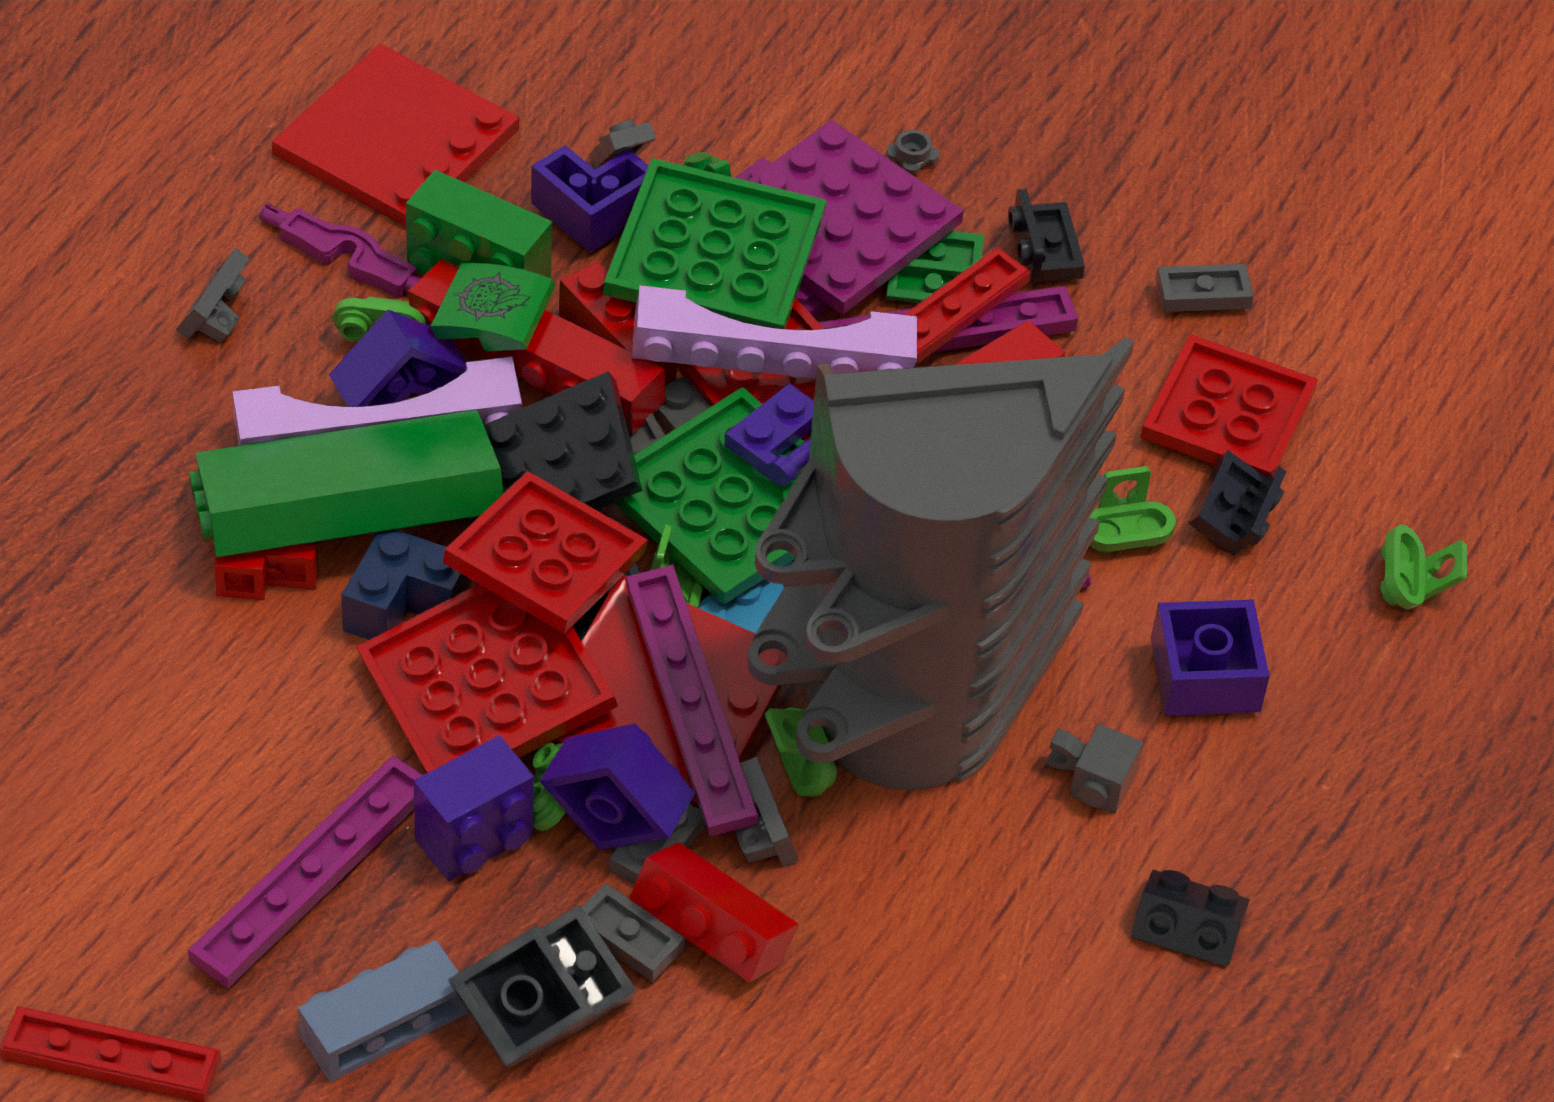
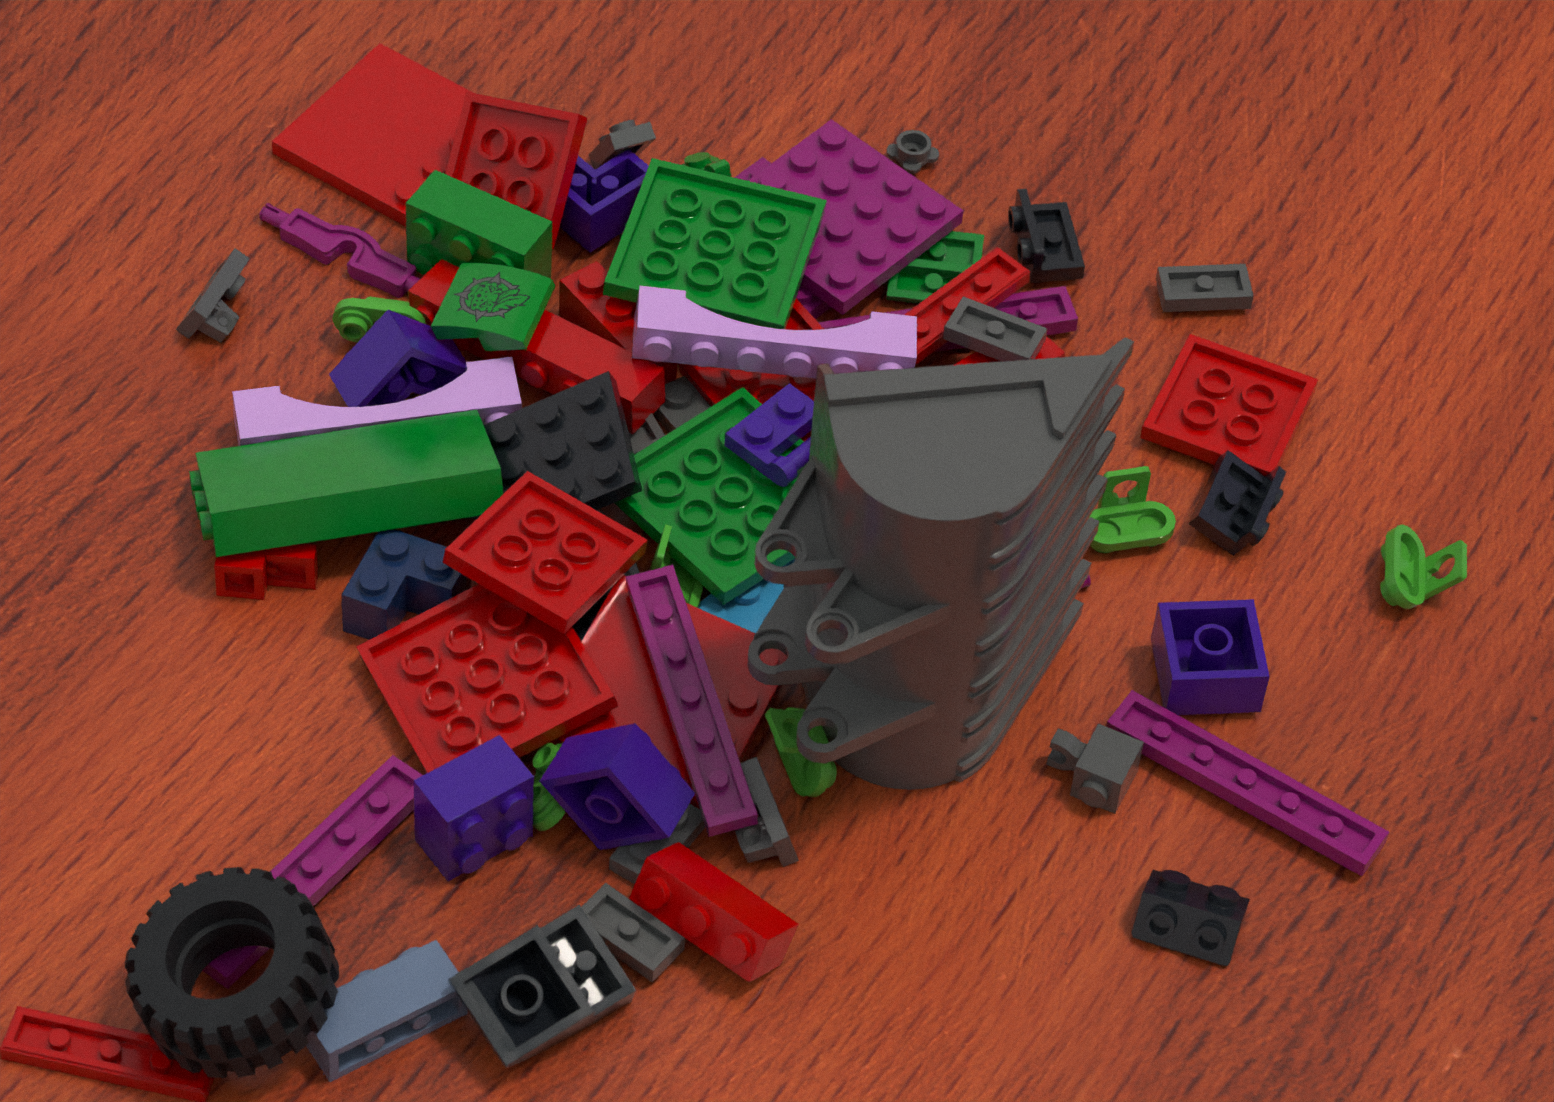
(201, 925): none -> black tyre
(518, 153): none -> red plate
(993, 332): none -> dark grey plate
(1250, 784): none -> magenta plate

